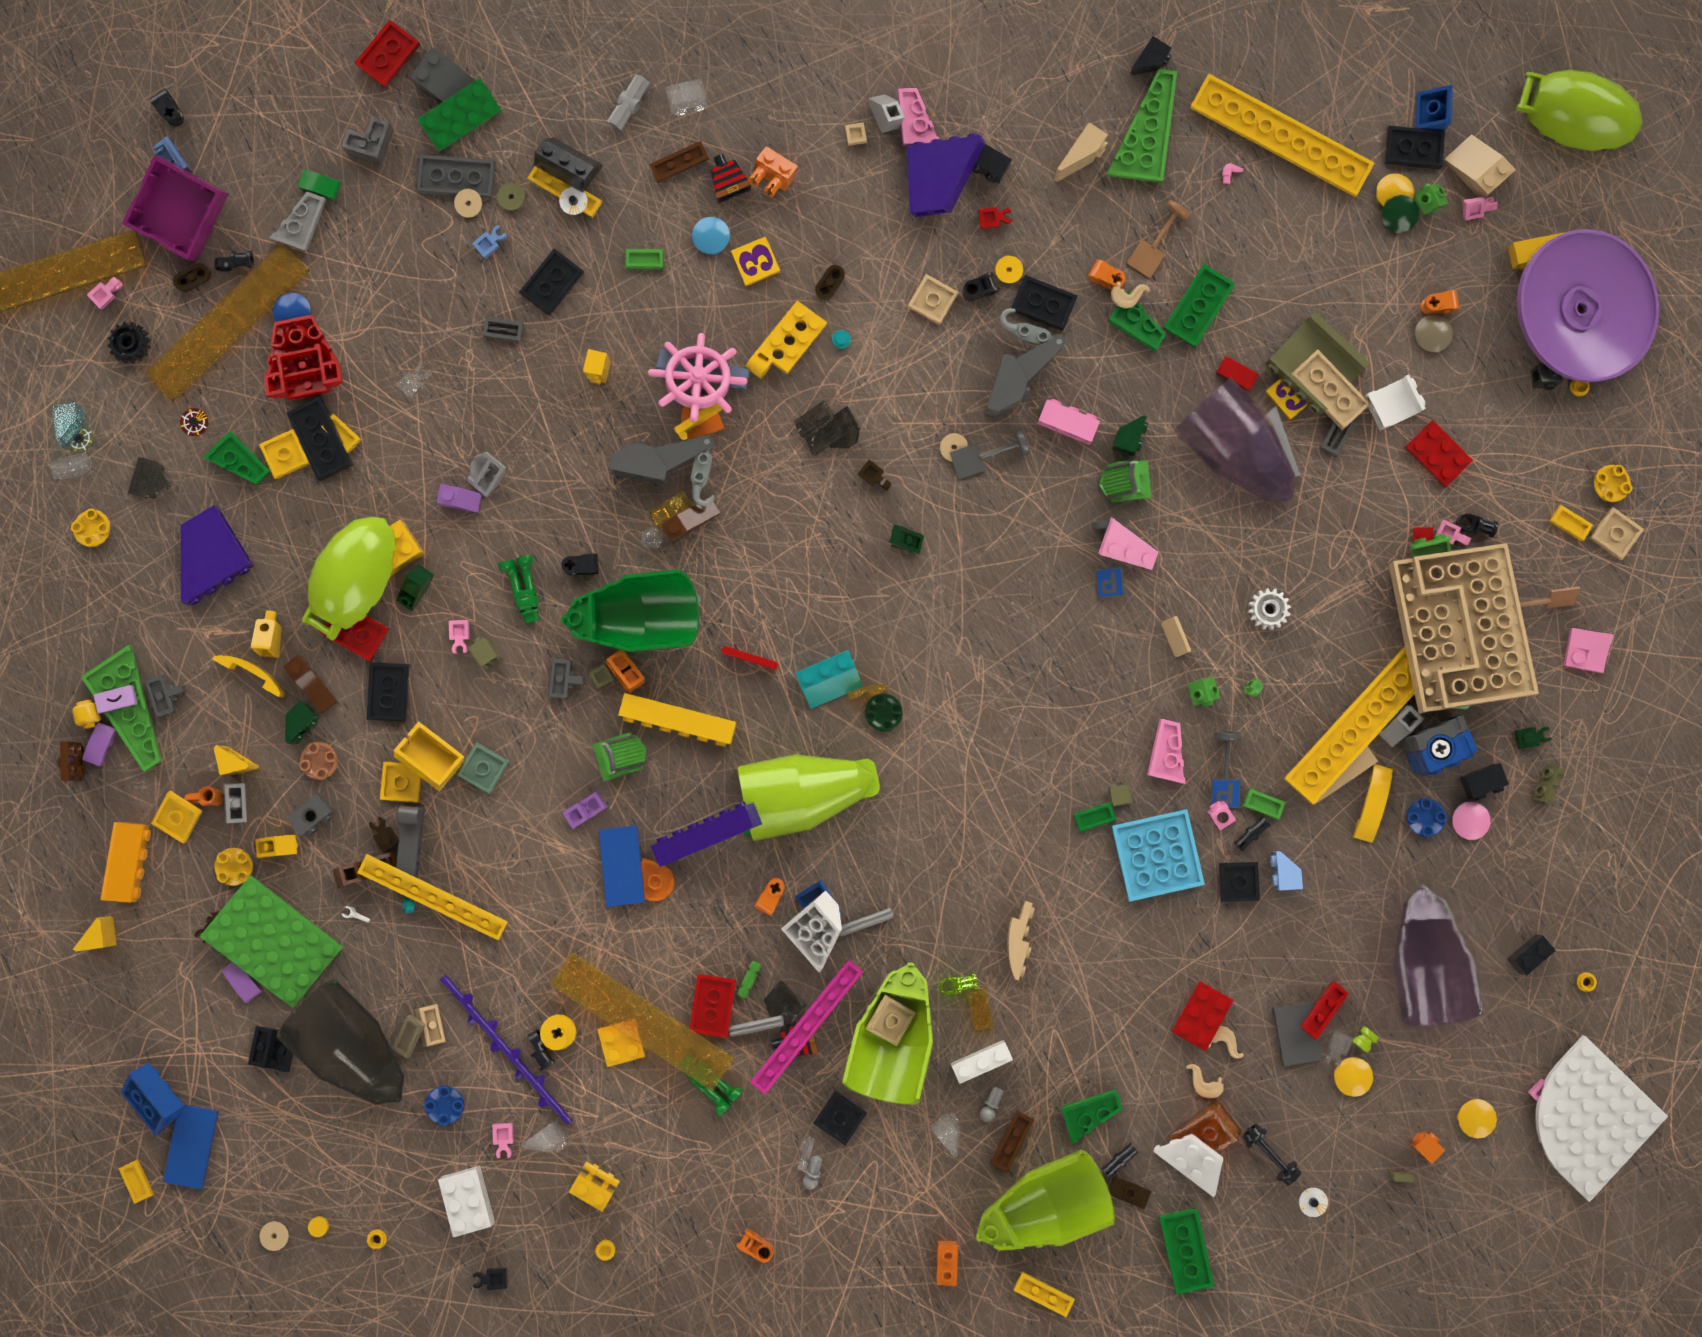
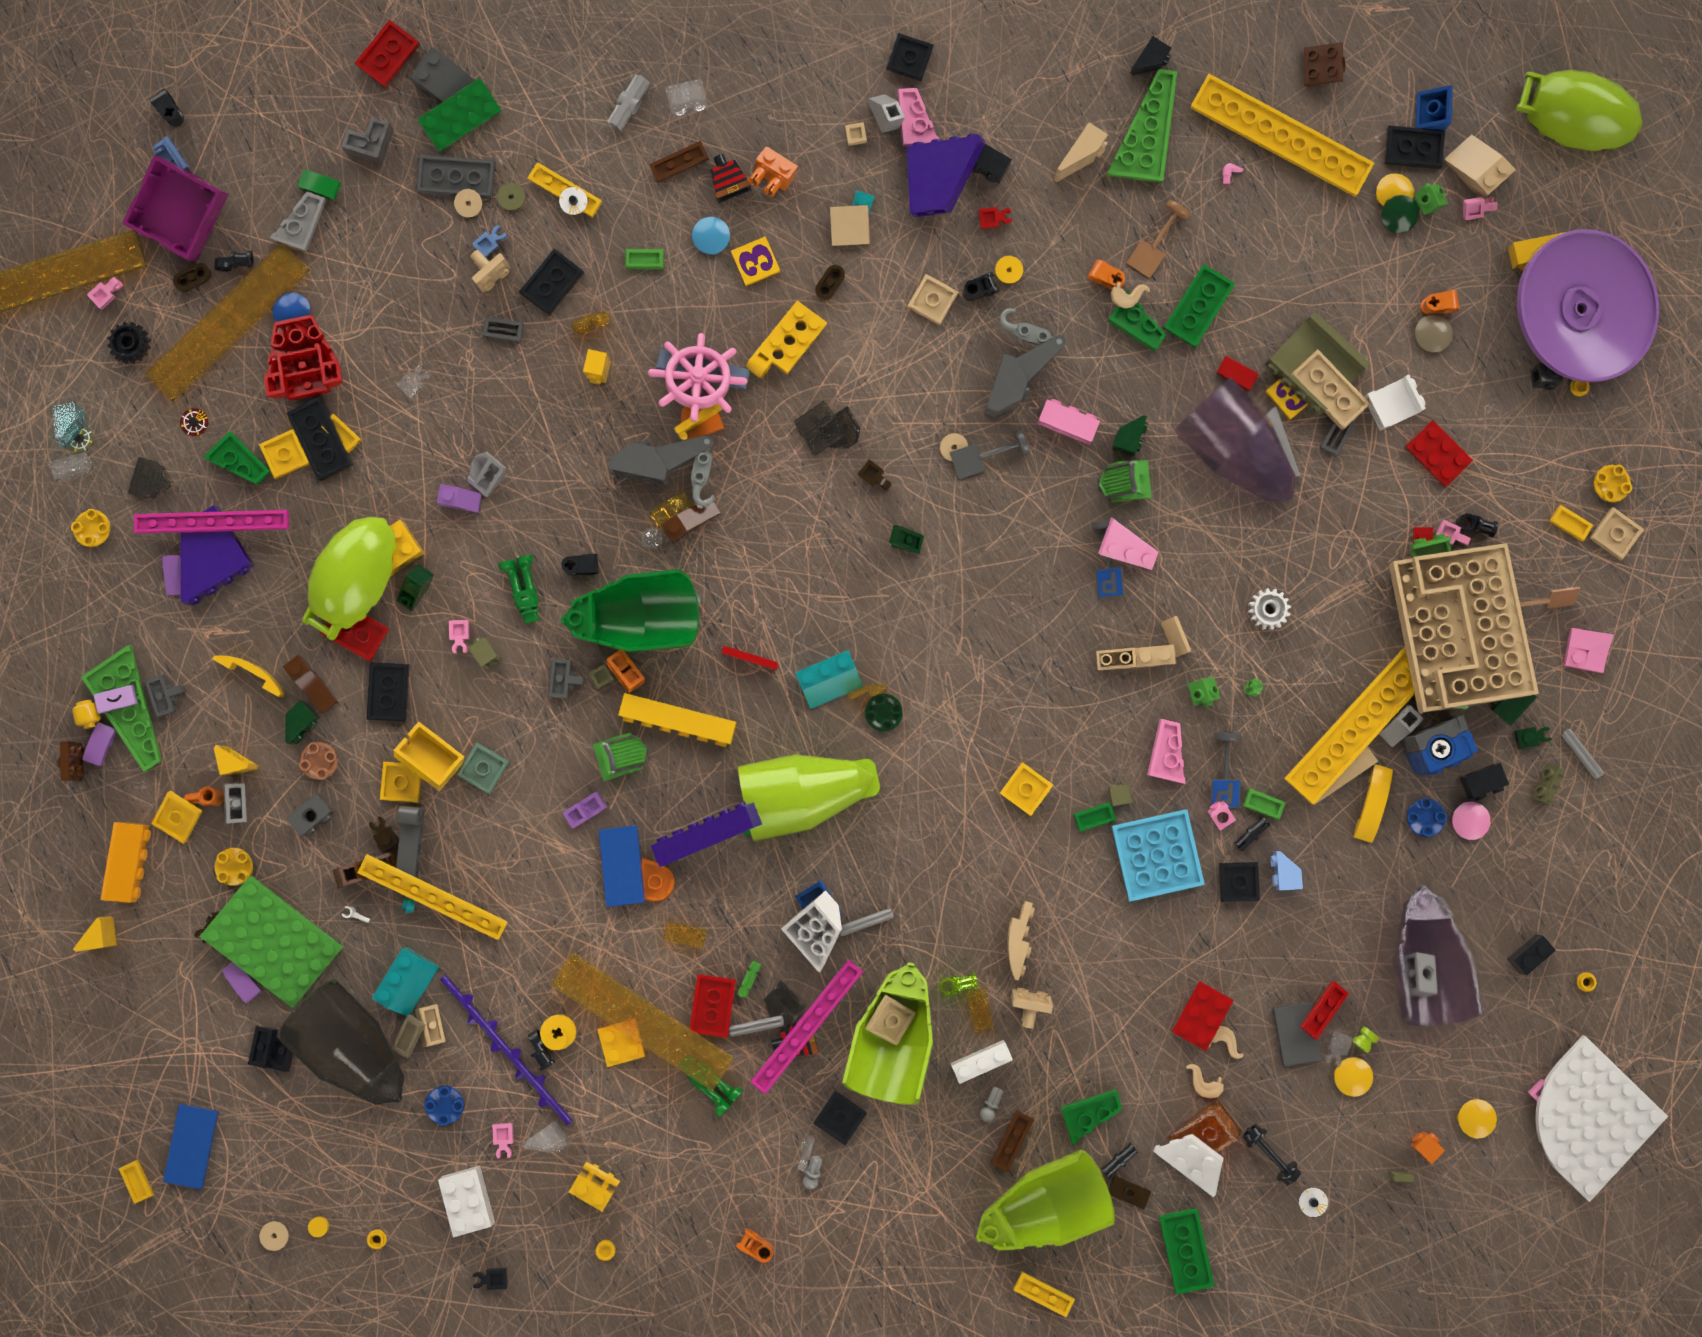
(151, 1098): blue slope -> none
(172, 574): none -> medium lavender slope
(211, 521): none -> dark pink tile
(267, 636): yellow torso -> none
(276, 846): yellow slope -> none
(405, 981): none -> teal slope
(489, 270): none -> tan plate
(566, 163): black slope -> none
(585, 323): none -> clear yellow slope
(684, 934): none -> clear yellow slope
(768, 899): orange piece -> none
(841, 339): teal plate -> none
(849, 225): none -> tan tile
(863, 199): none -> teal plate
(909, 57): none -> black plate
(947, 1131): clear slope -> none
(947, 1263): orange brick -> none
(1026, 789): none -> yellow plate
(1031, 1004): none -> tan plate
(1044, 303): black tile -> none
(1136, 657): none -> tan slope
(1324, 64): none -> reddish brown plate
(1421, 974): none -> light grey brick
(1512, 709): none -> dark green brick
(1582, 753): none -> light grey axle

